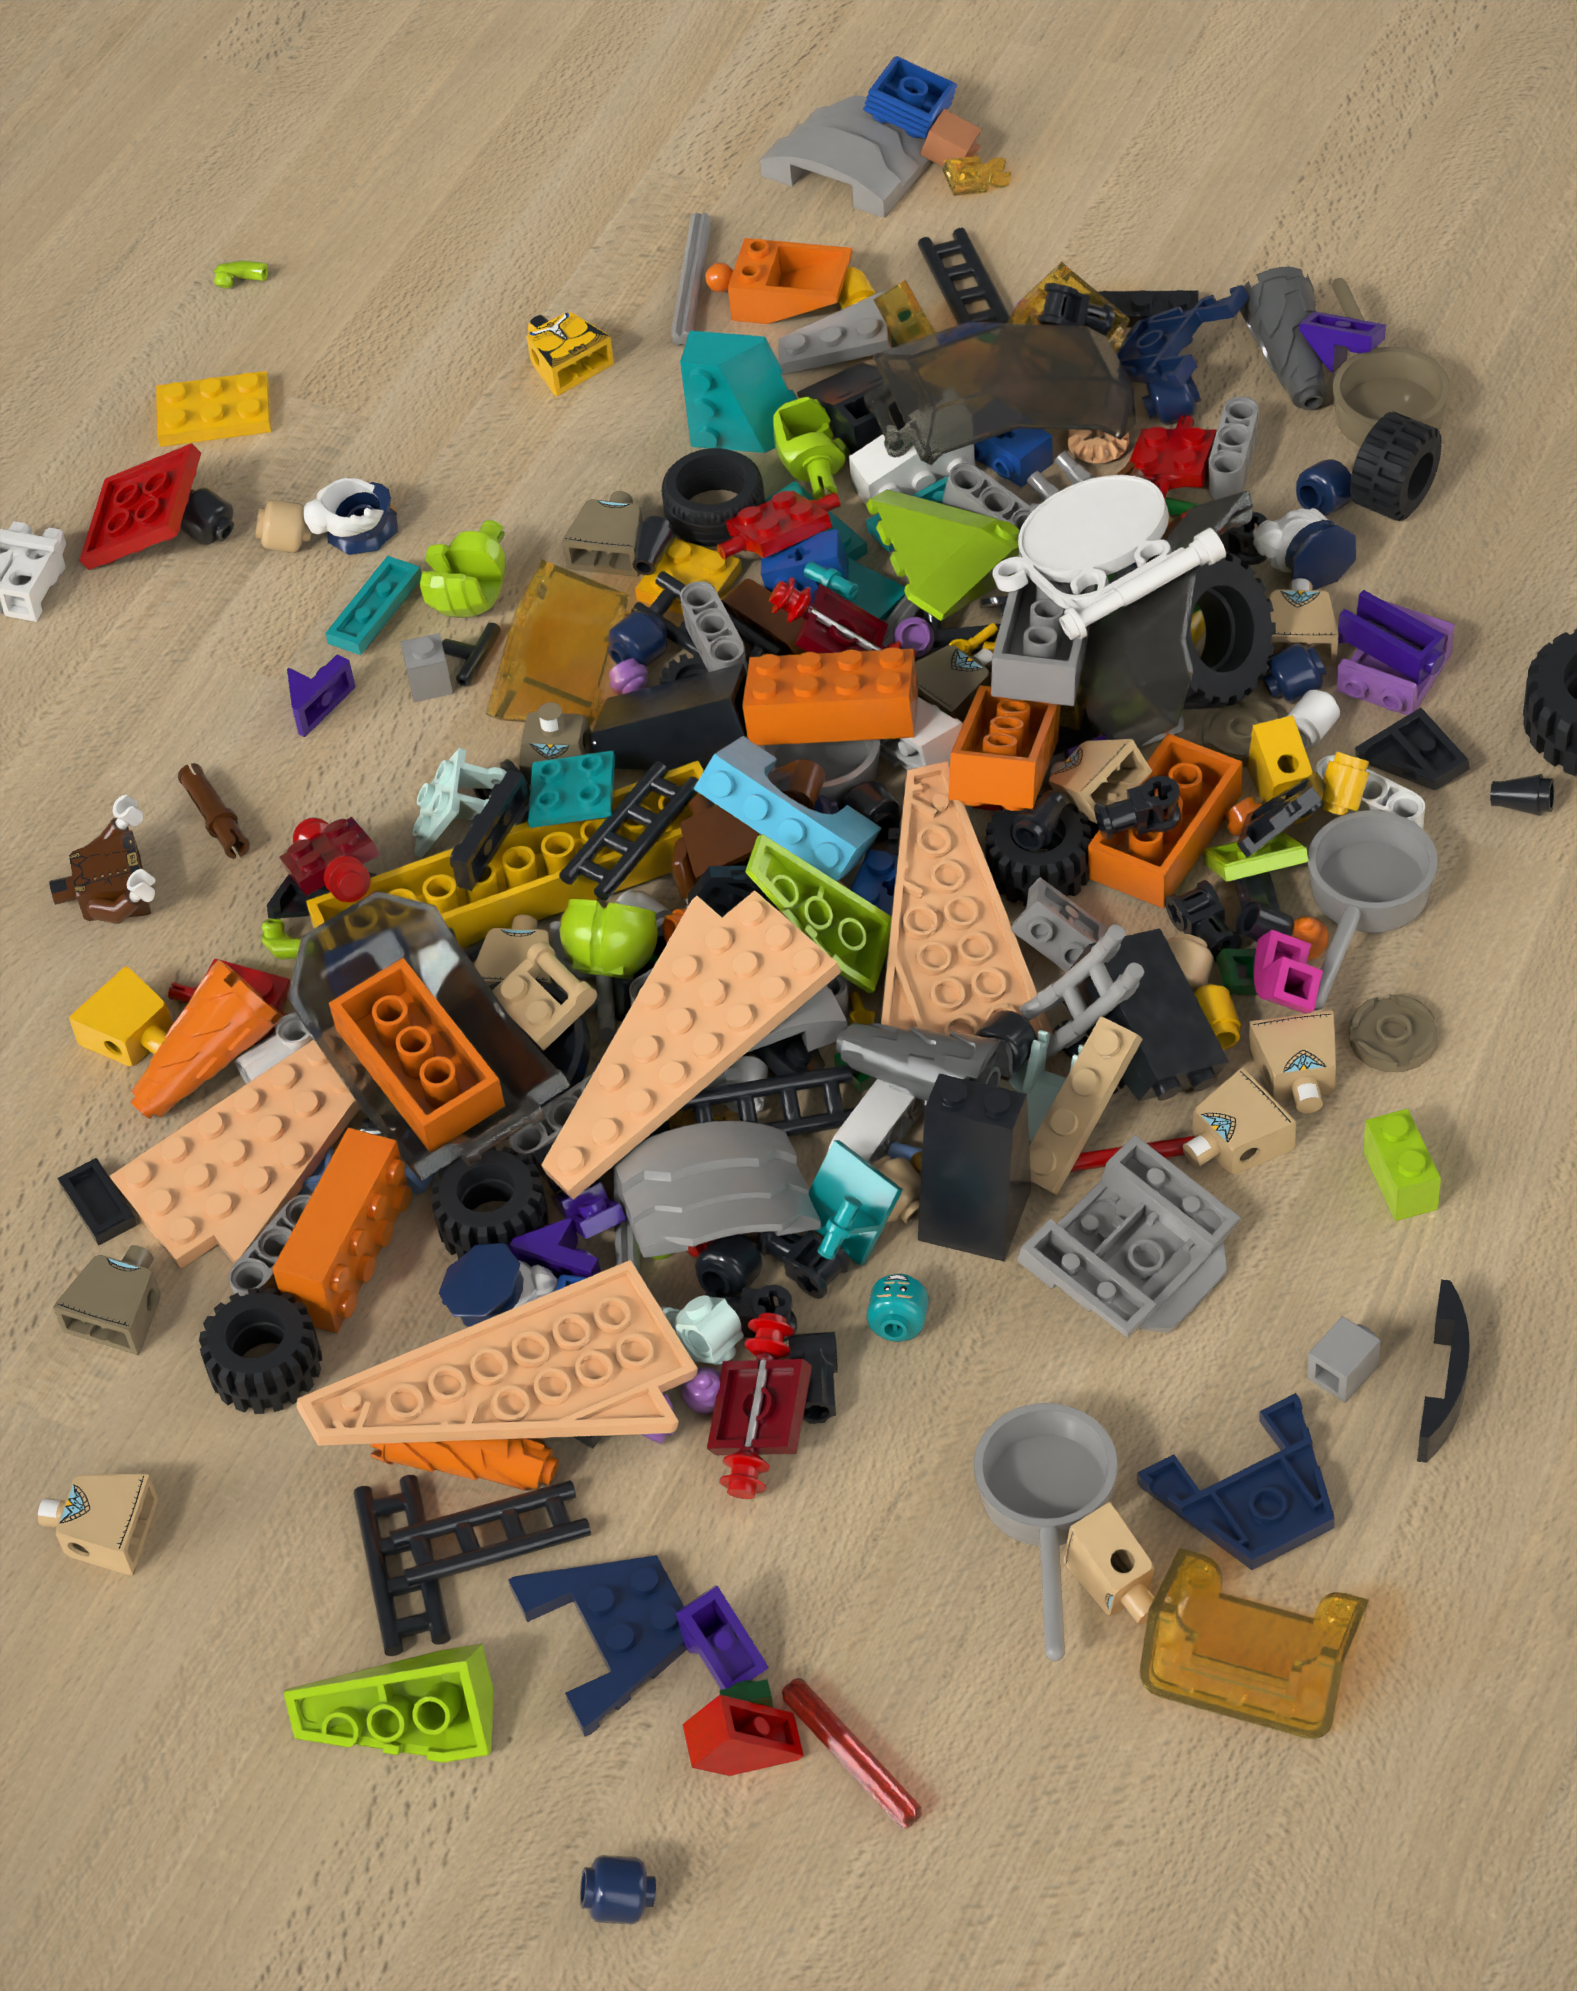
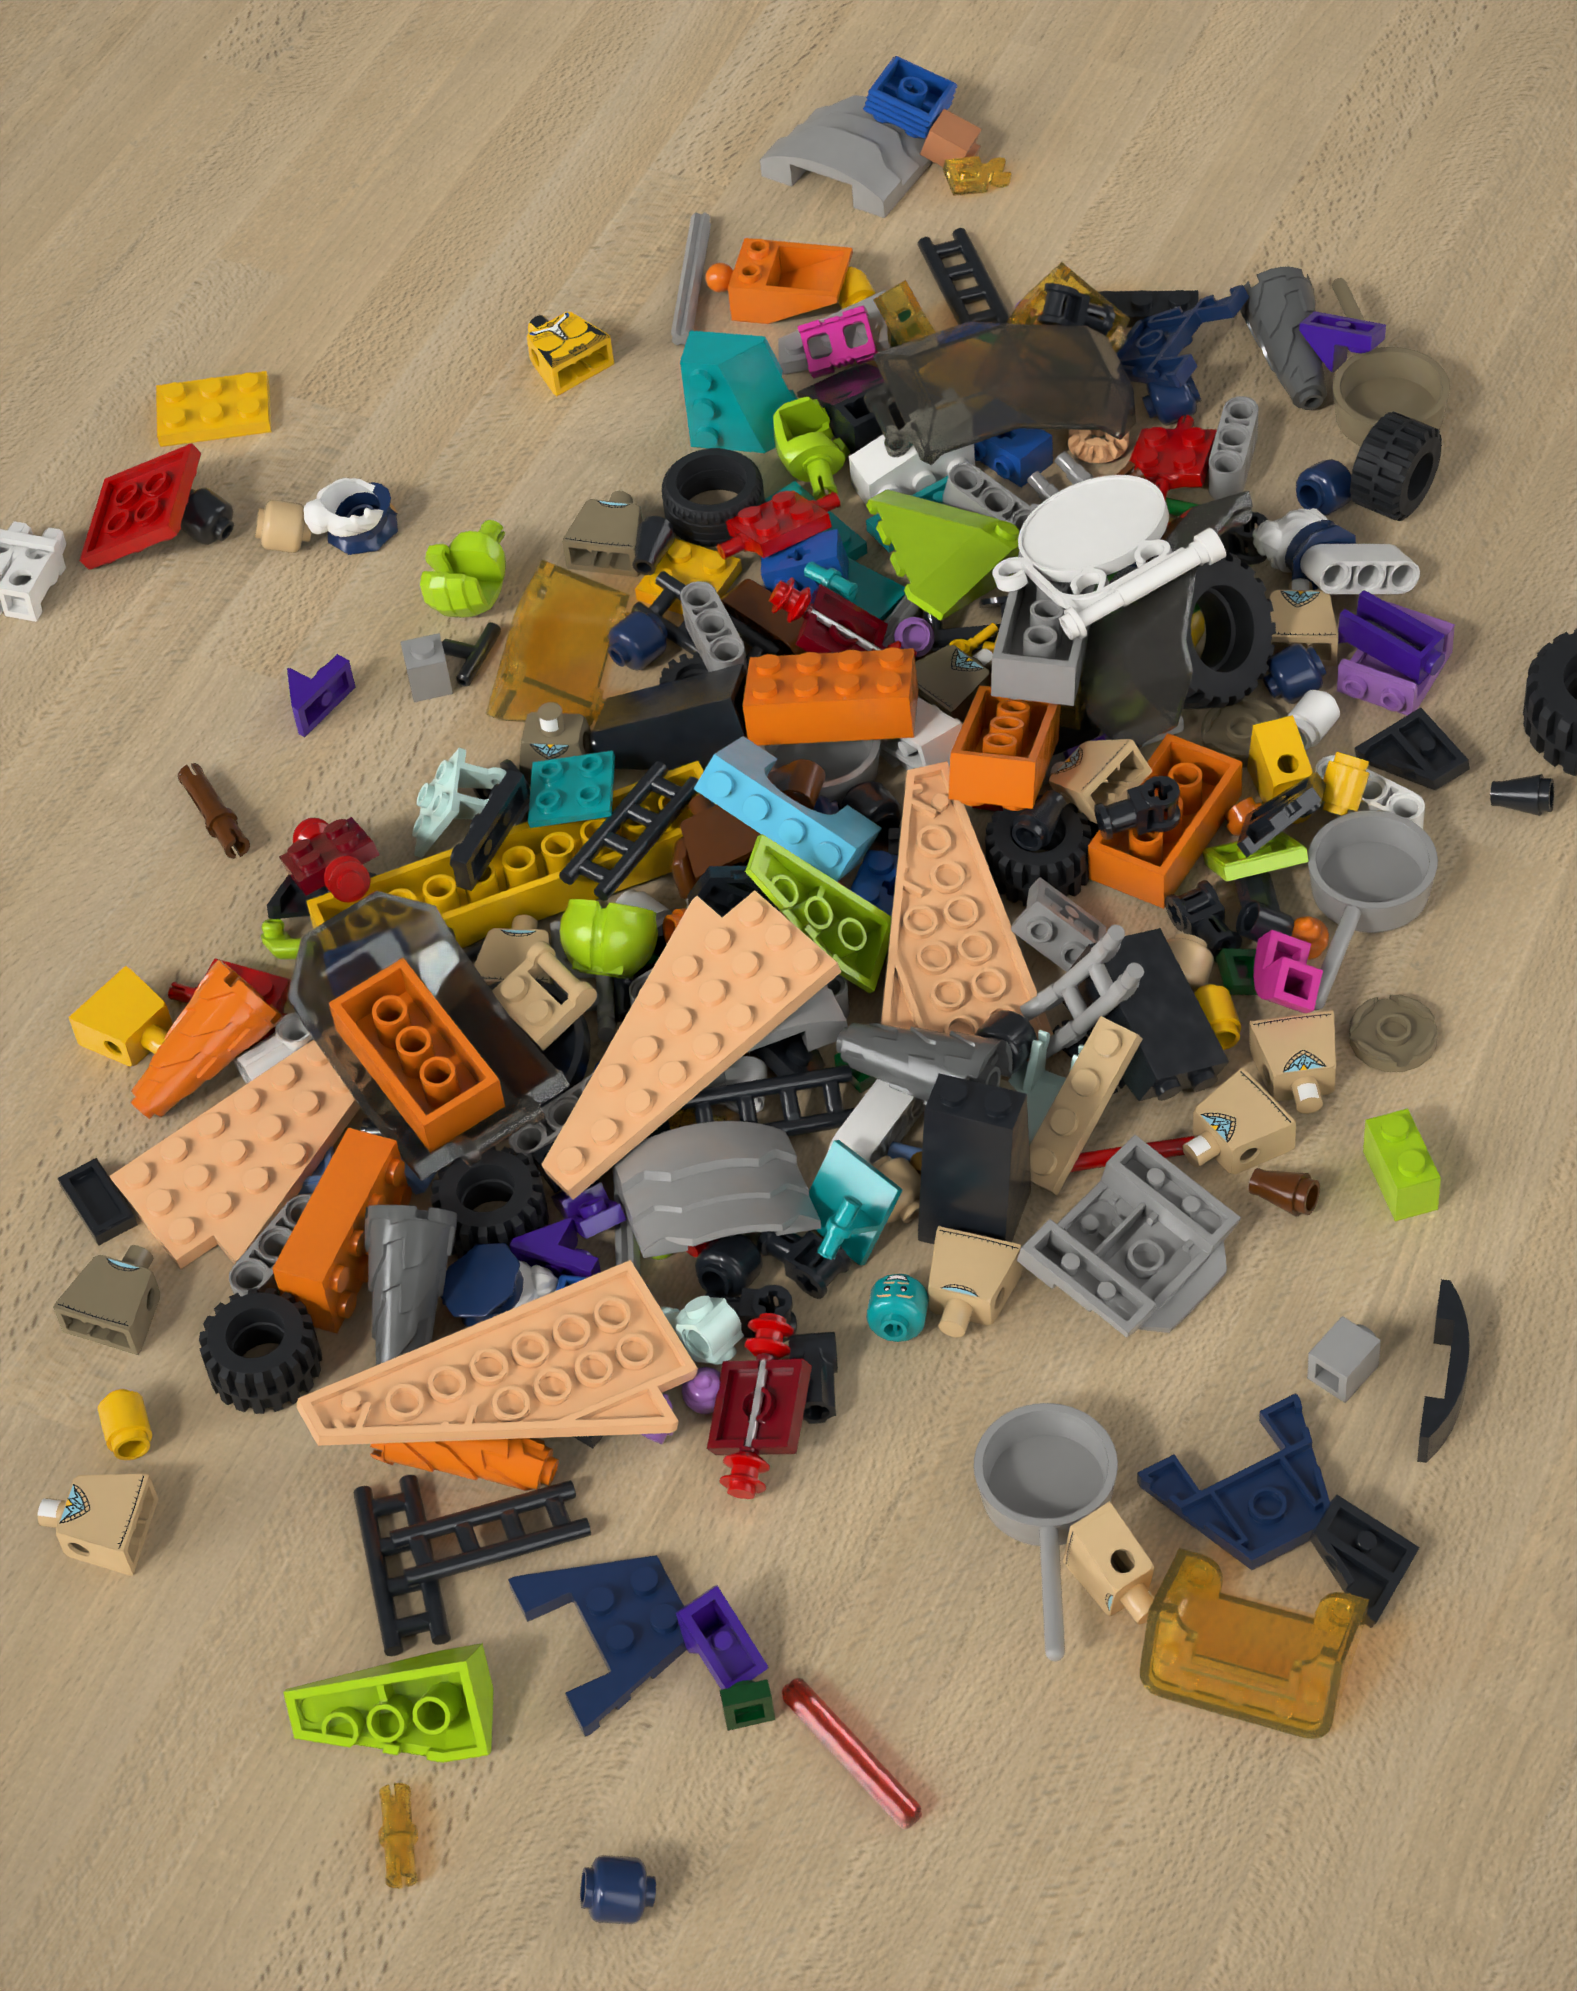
(109, 872): reddish brown torso -> none
(125, 1424): none -> yellow brick
(239, 269): lime arm -> none
(374, 605): teal plate -> none
(398, 1835): none -> clear yellow pin
(406, 1273): none -> dark grey cone
(628, 677): medium lavender plate -> none
(741, 1737): red slope -> none
(840, 354): none -> dark pink piece
(860, 1014): yellow hand -> none
(970, 1278): none -> tan torso
(1287, 1190): none -> reddish brown cone
(1360, 568): none -> white beam
(1362, 1554): none -> black wing

